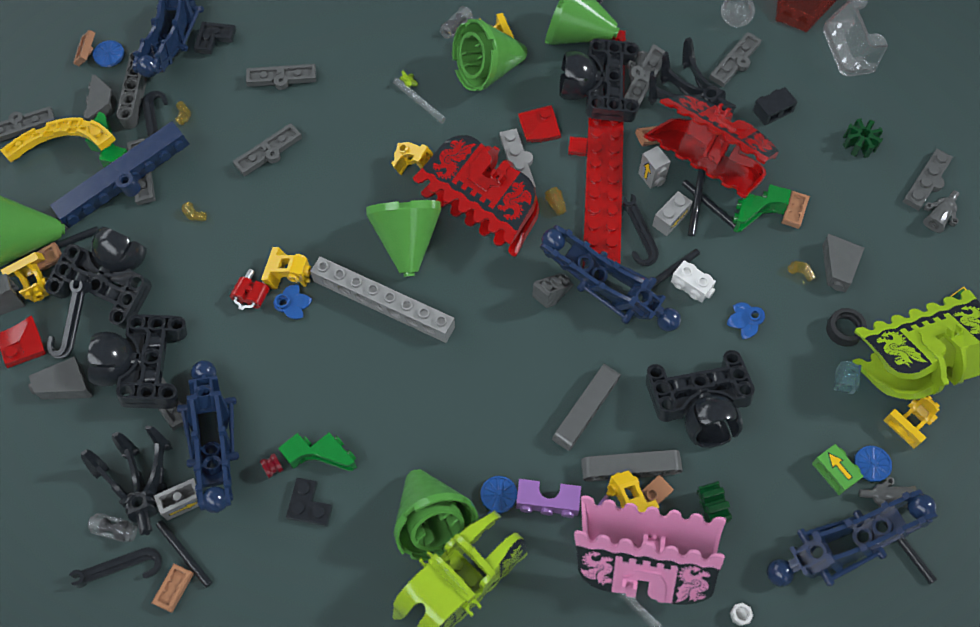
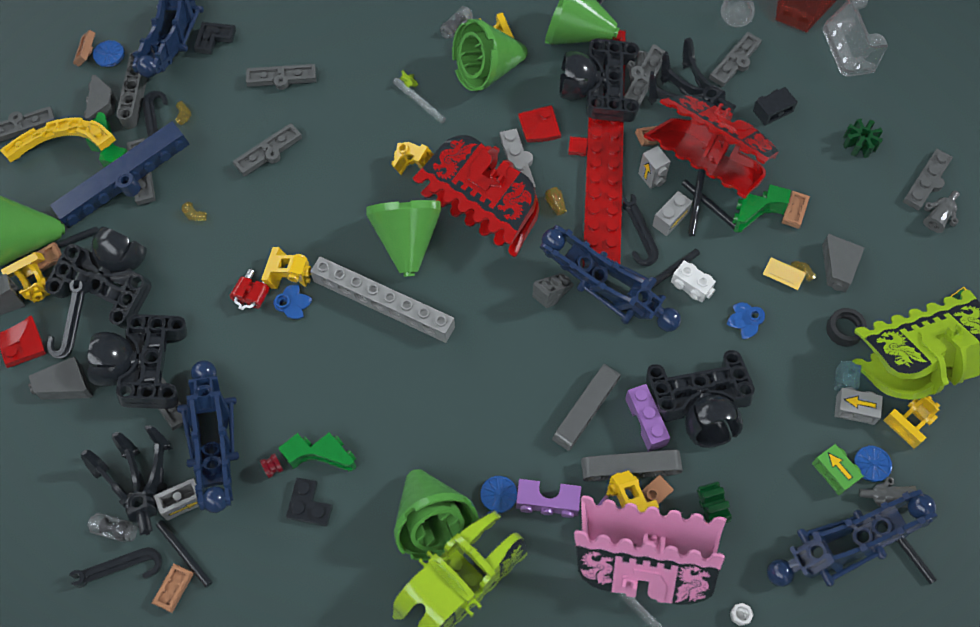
(652, 426): none -> medium lavender arch
(784, 273): none -> yellow tile
(858, 405): none -> light grey brick

